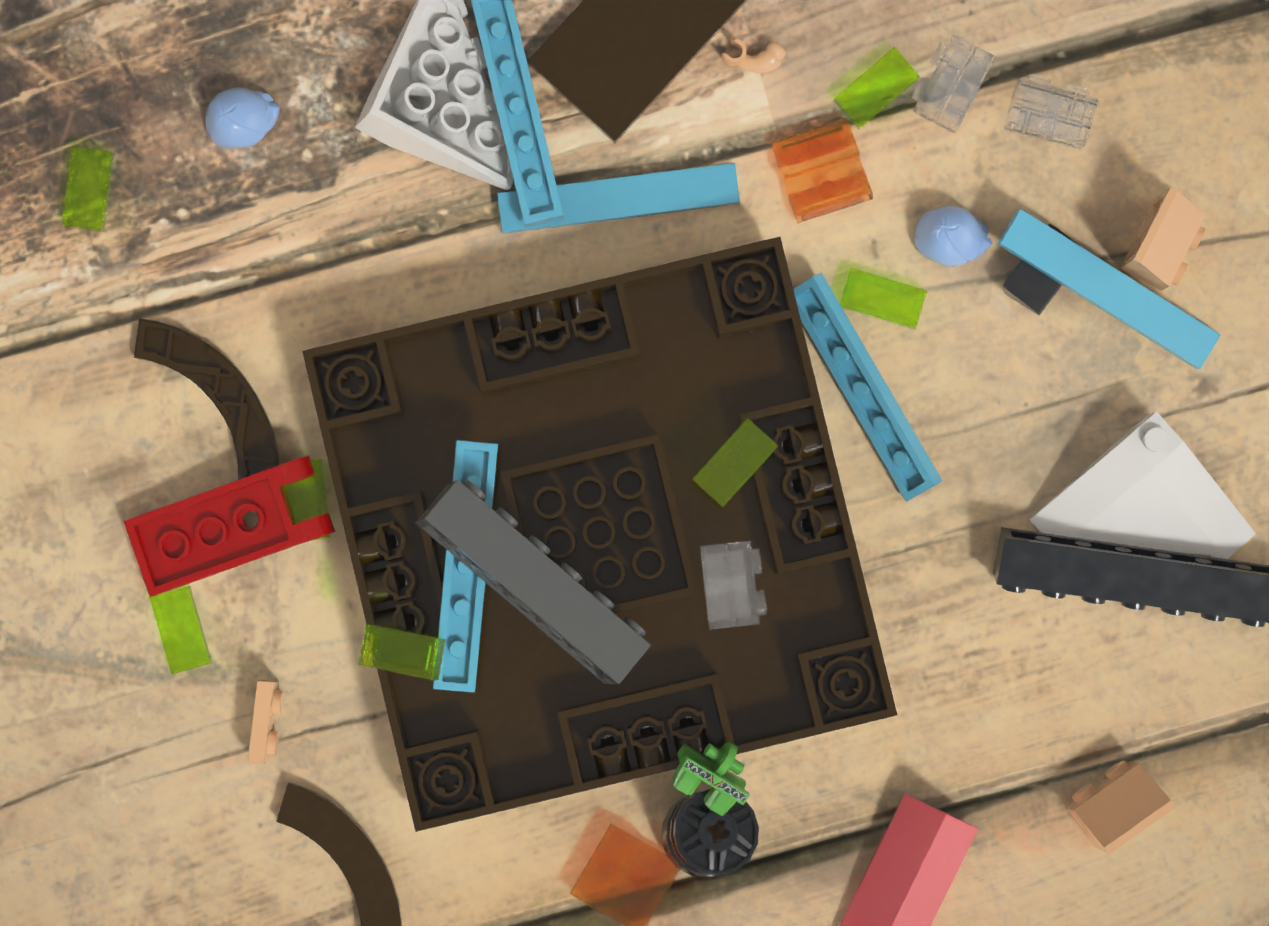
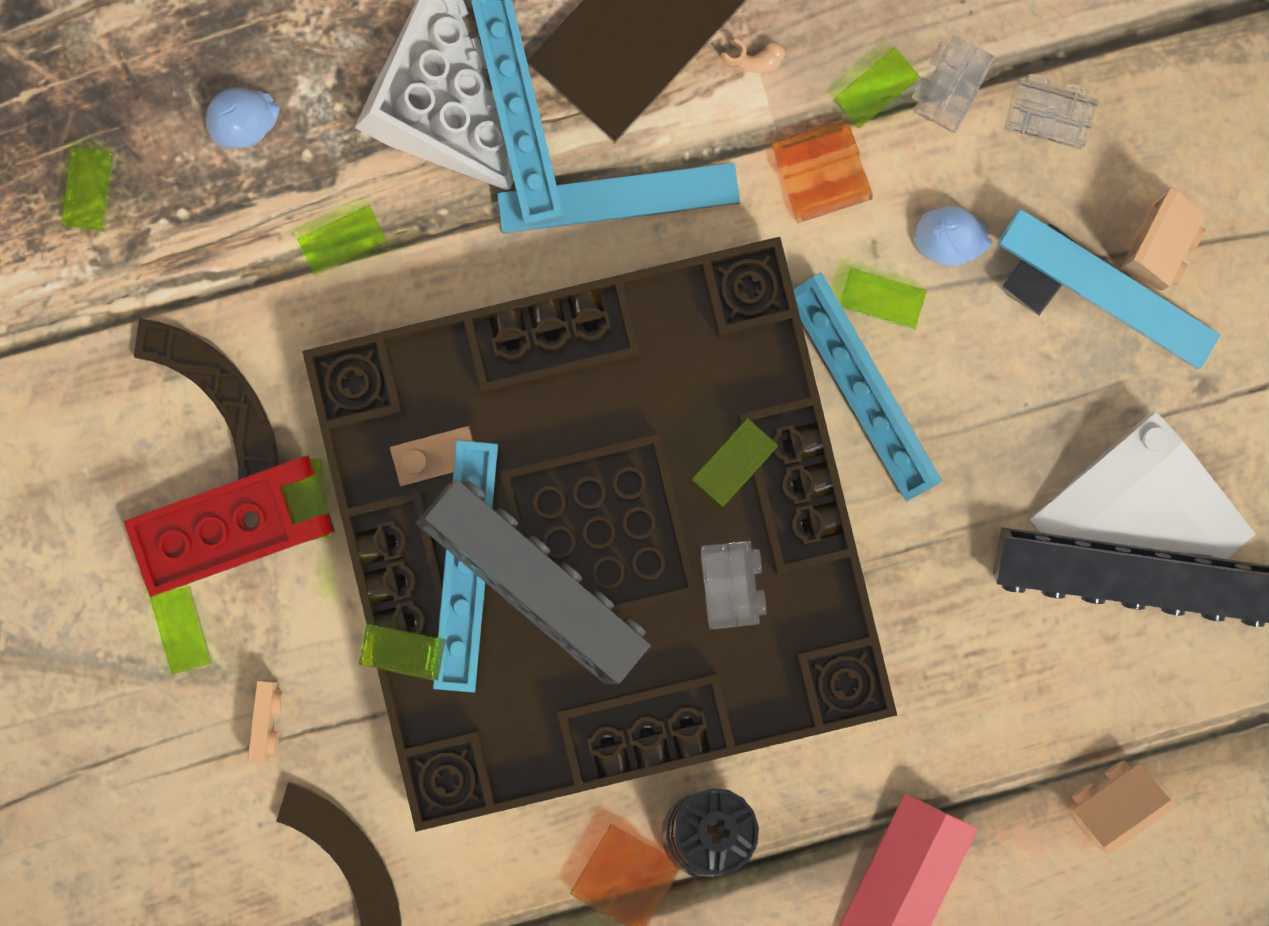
(342, 240): none -> clear neon green tile
(428, 456): none -> light nougat plate
(726, 786): bright green hips -> none

